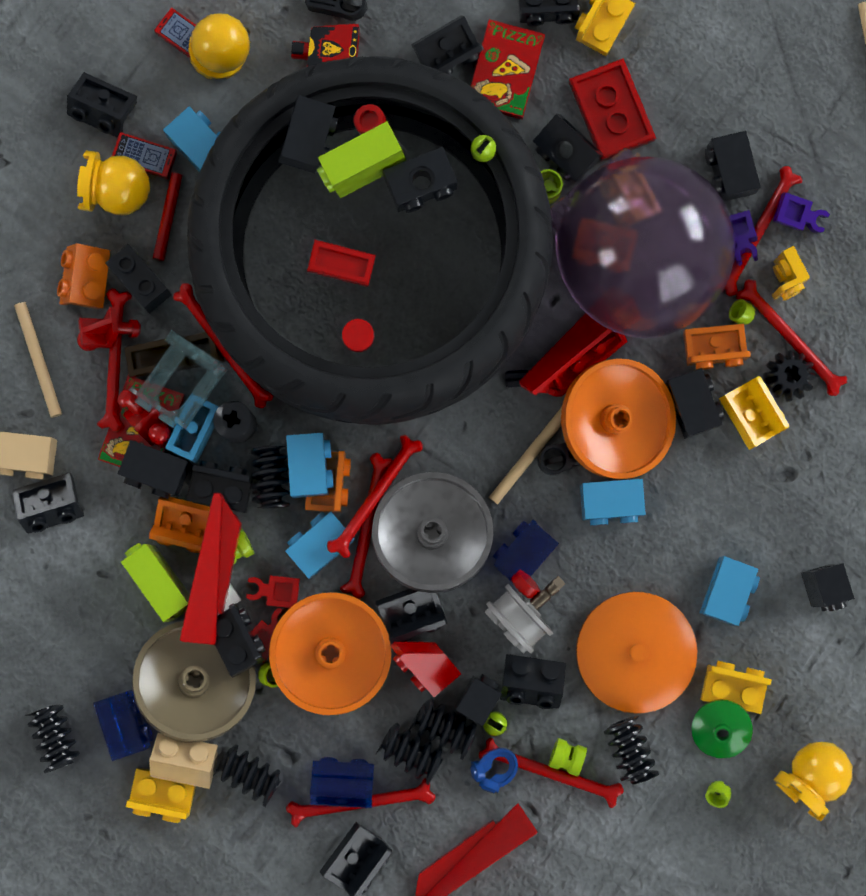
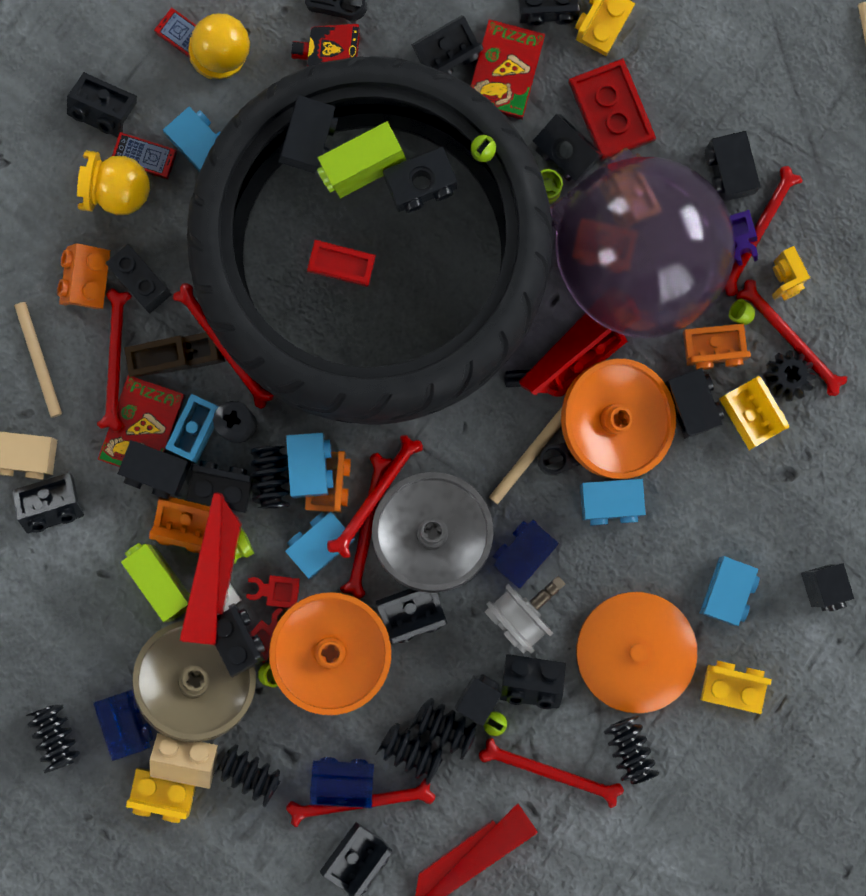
(103, 332): red piece -> none
(144, 422): red piece -> none
(149, 392): clear light blue panel -> none
(167, 216): red bar -> none
(358, 335): red tile -> none
(368, 117): red tile -> none
(428, 664): red slope -> none
(480, 767): blue piece -> none
(525, 584): red tile -> none
(560, 757): lime wheel -> none
(718, 716): green dish -> none
(720, 800): lime hinge -> none
(796, 212): dark purple plate -> none
(818, 776): yellow tile -> none

